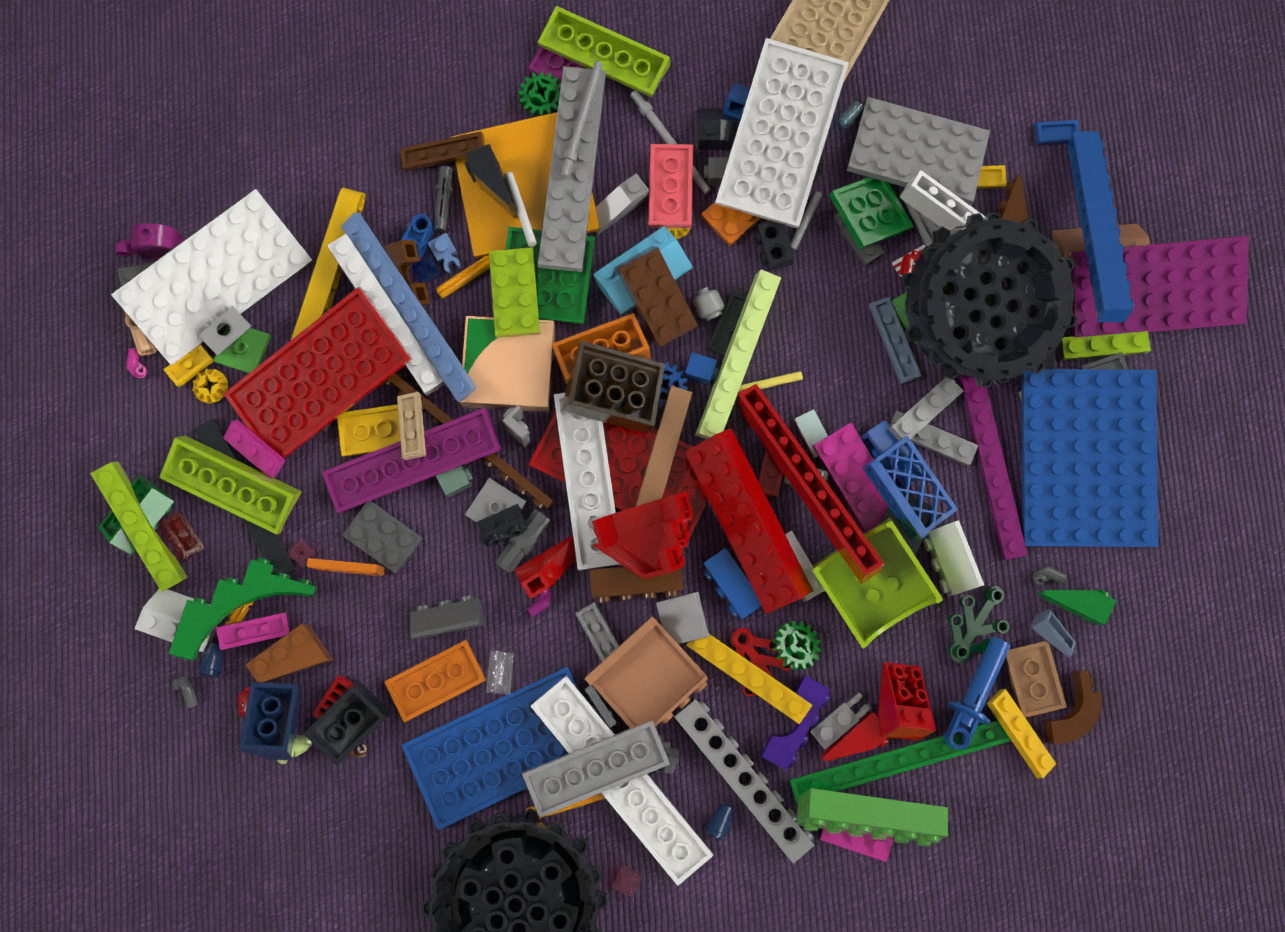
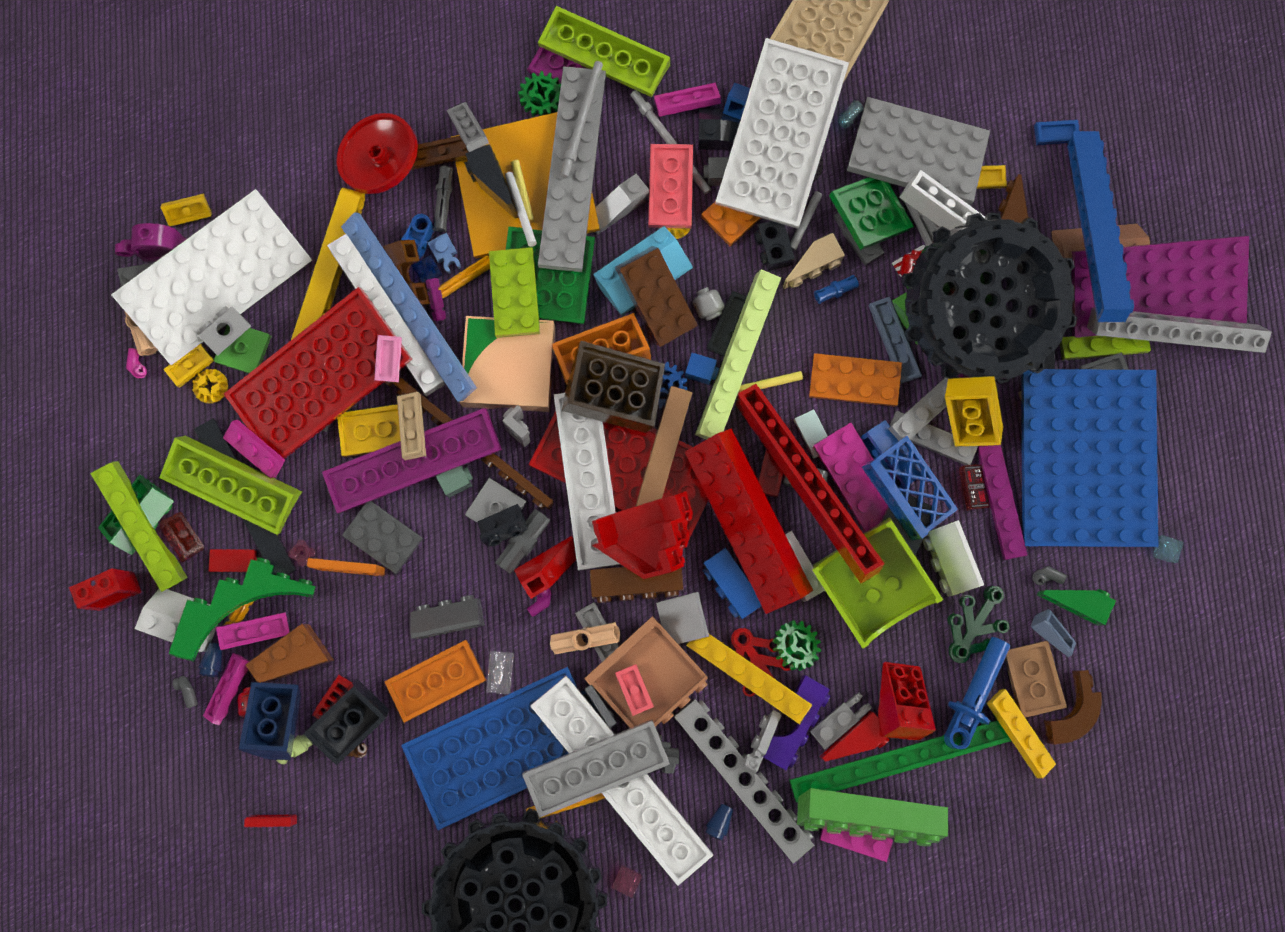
(109, 589): none -> red window
(186, 210): none -> yellow plate
(226, 689): none -> dark pink plate
(230, 560): none -> red tile
(282, 820): none -> red tile
(377, 153): none -> red dish
(388, 358): none -> bright pink tile
(436, 299): none -> magenta axle
(467, 127): none -> light grey tile
(522, 188): none -> light yellow bar
(596, 635): none -> light nougat piece
(634, 689): none -> coral plate
(687, 99): none -> dark pink plate
(762, 741): none -> light grey hinge
(821, 255): none -> tan slope
(836, 289): none -> blue pin
(855, 380): none -> orange plate
(974, 411): none -> yellow brick
(974, 487): none -> slope
(1168, 549): none -> clear light blue plate
(1185, 331): none -> light grey brick

